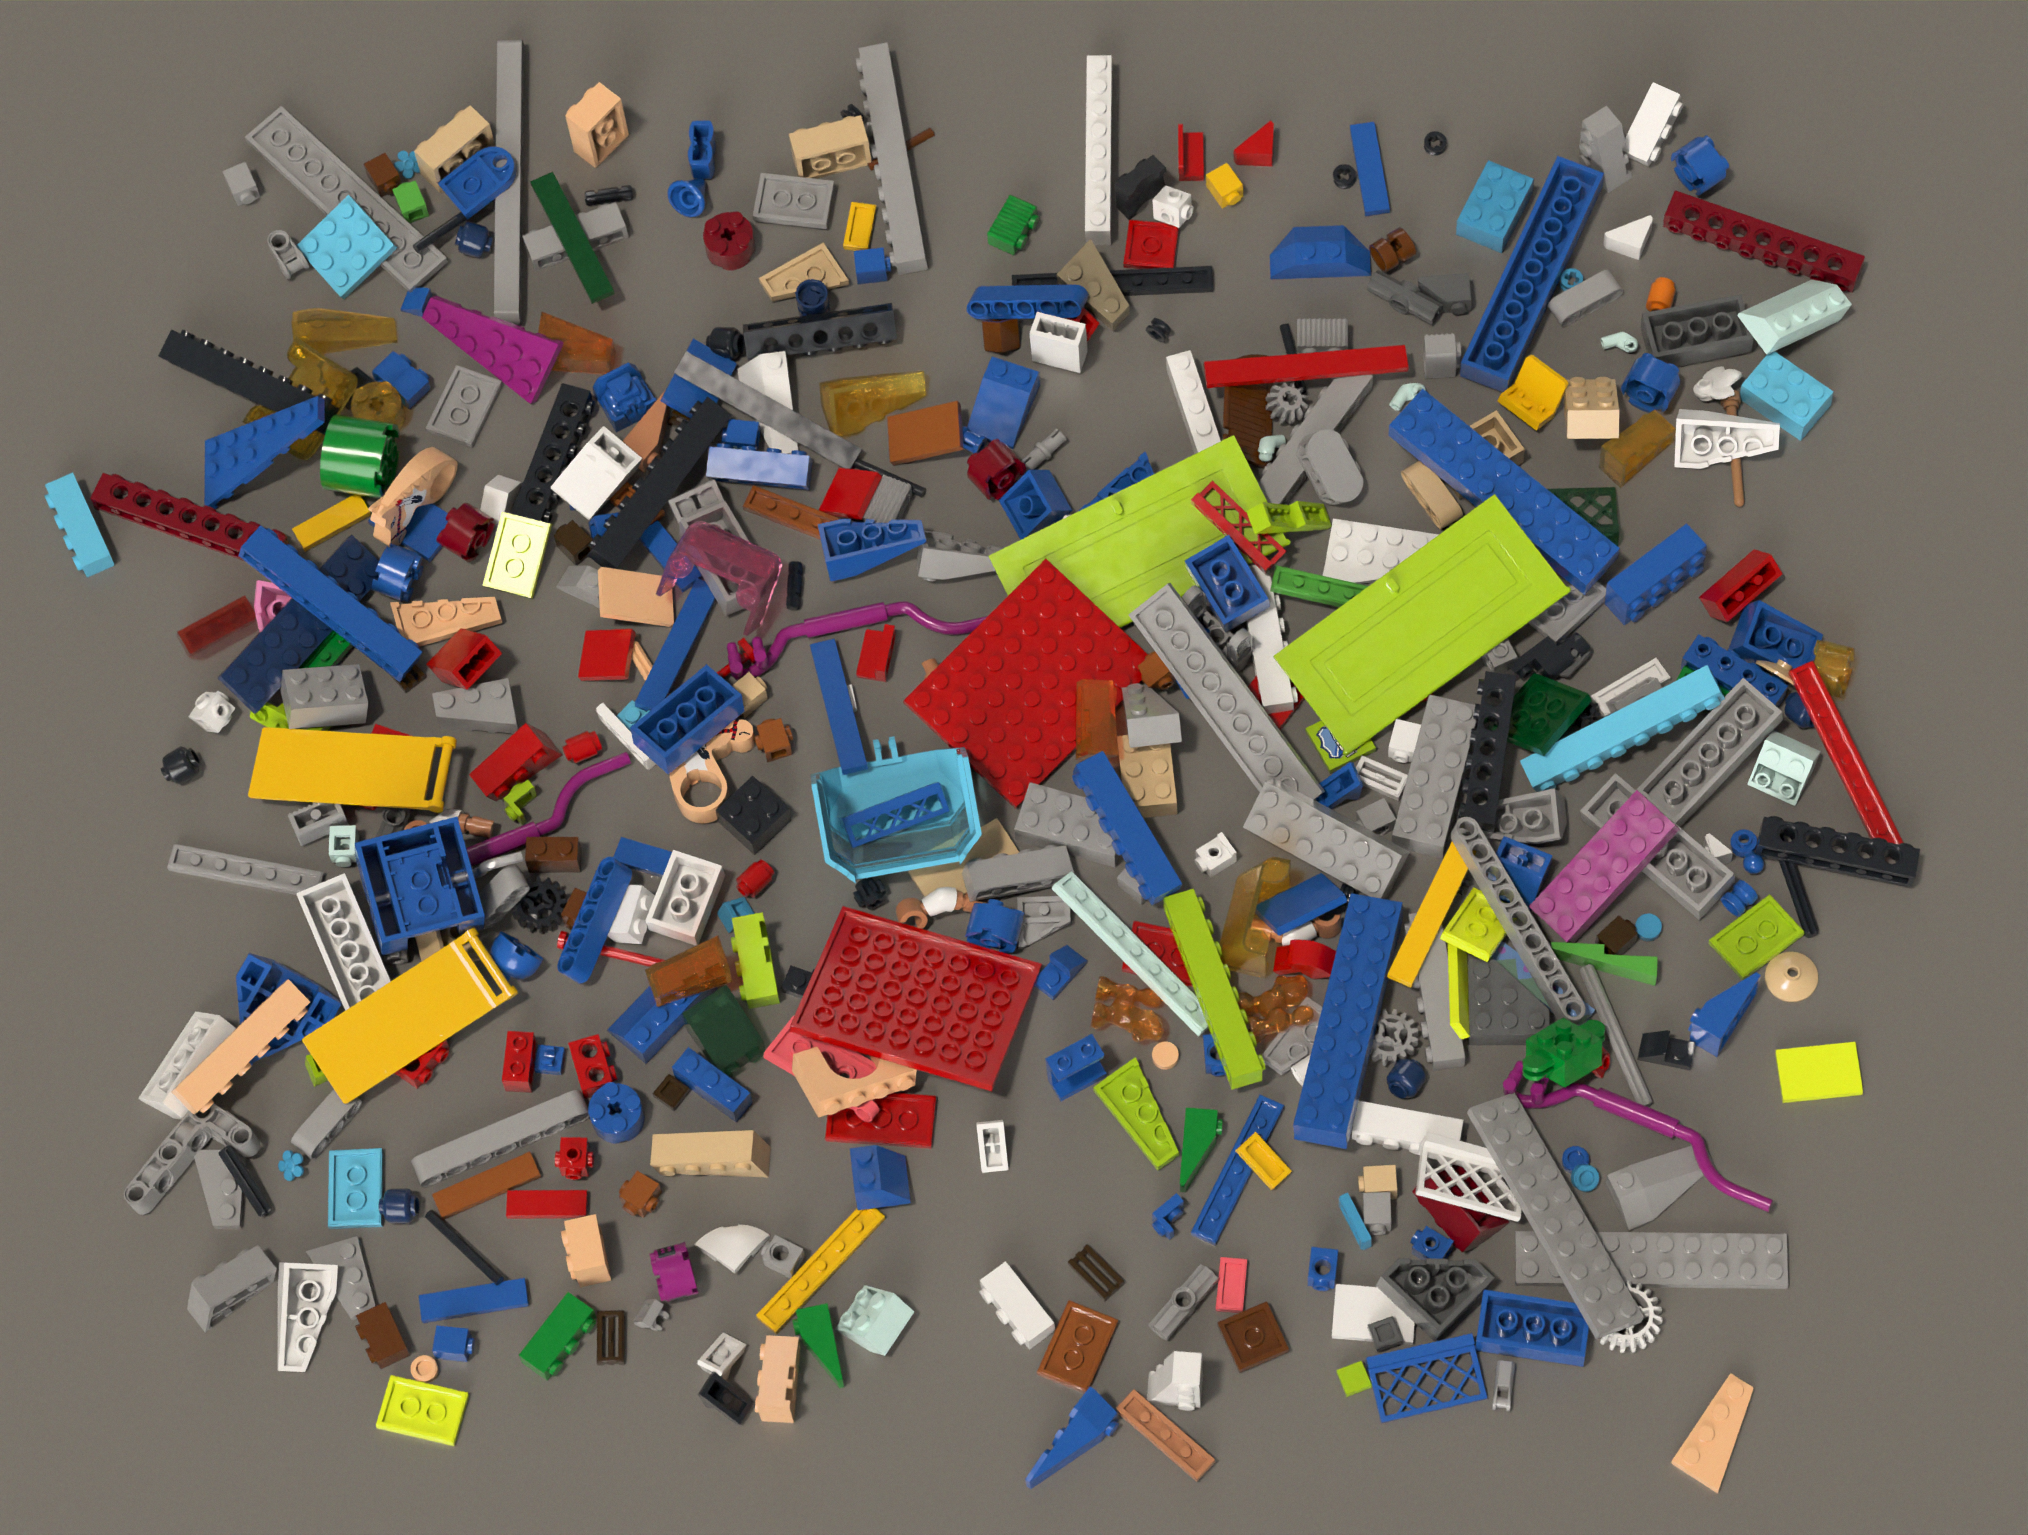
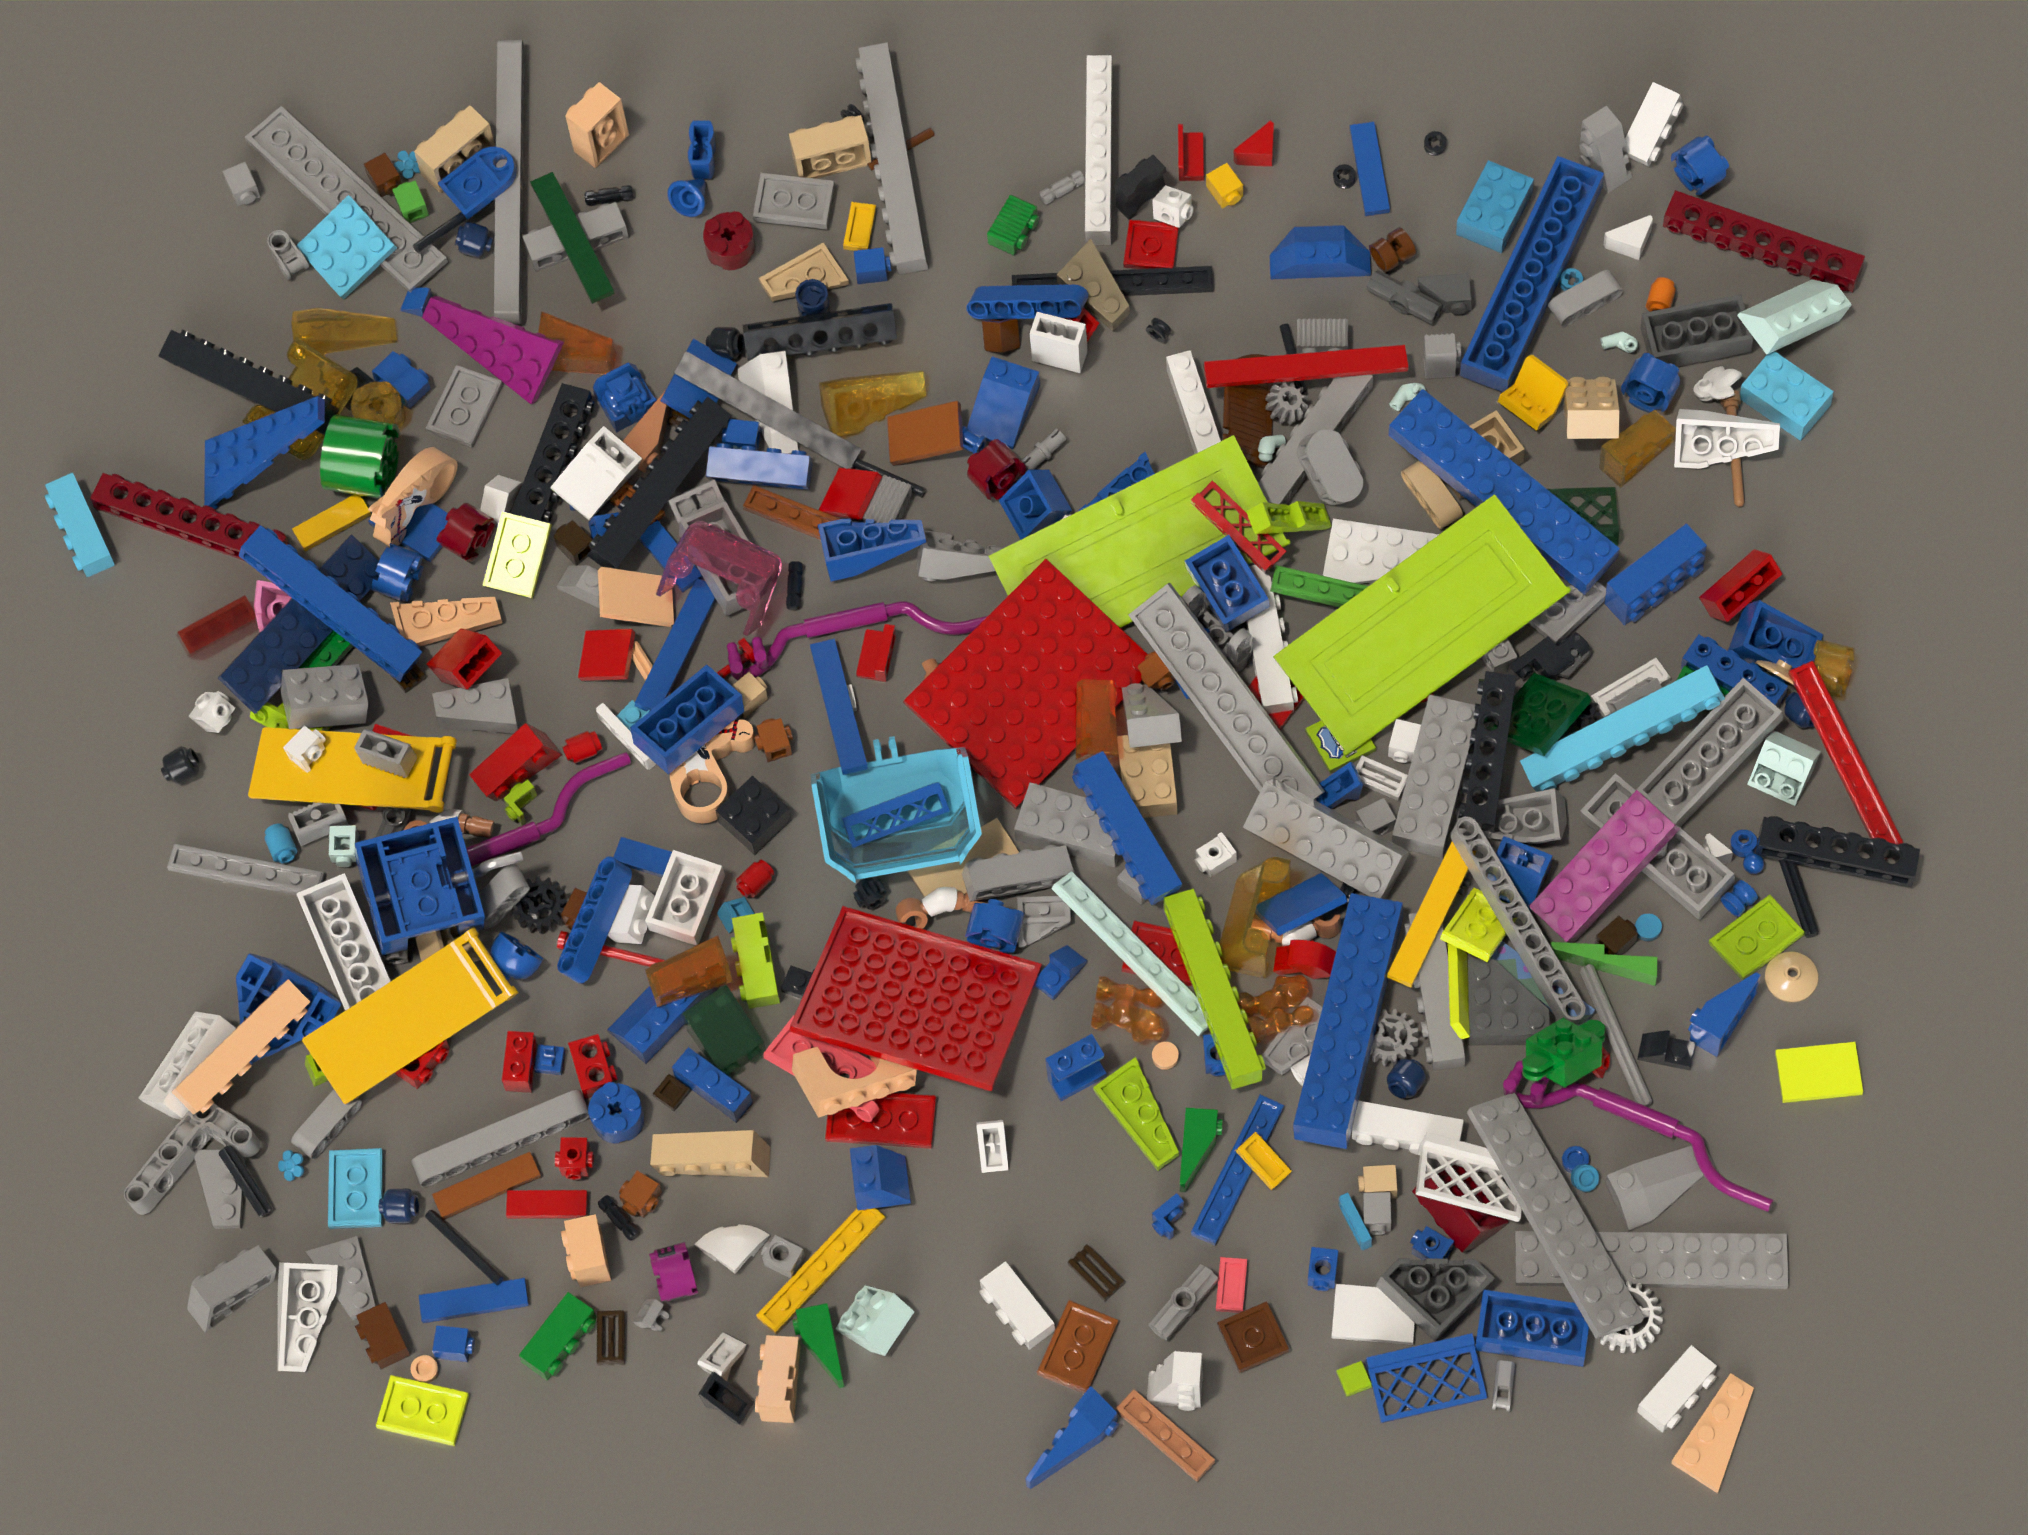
(280, 843): none -> dark azure brick
(305, 748): none -> white brick
(385, 753): none -> light grey brick
(553, 854): reddish brown brick -> none
(618, 1217): none -> black axle
(1062, 187): none -> light grey axle
(1384, 1333): dark grey tile -> none
(1677, 1389): none -> white brick

